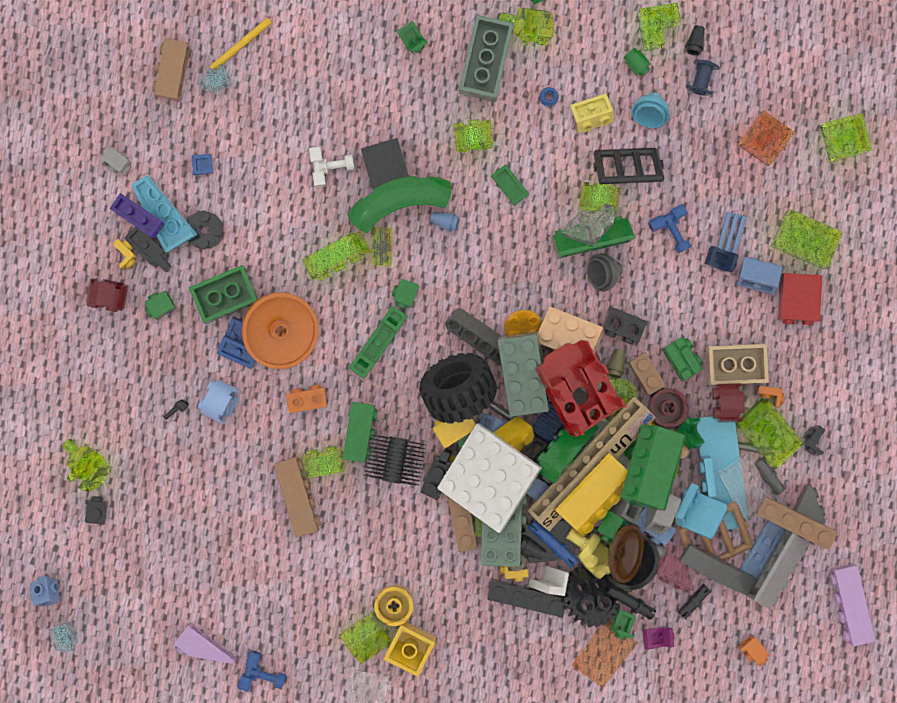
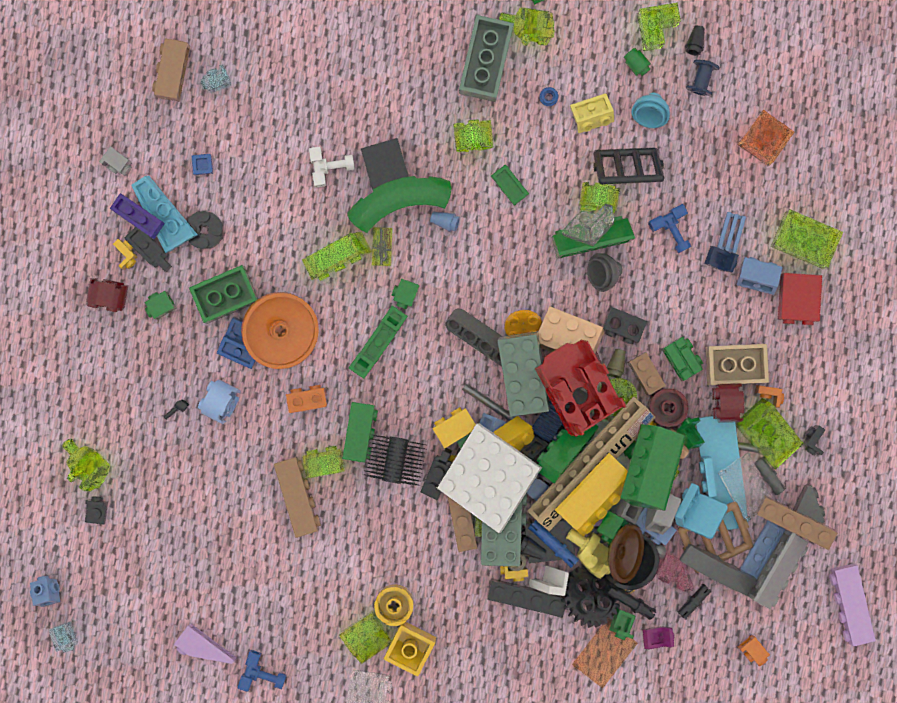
(241, 43): yellow bar -> none
(412, 37): green bracket -> none
(458, 388): black tyre -> none
(846, 137): clear neon green brick -> none

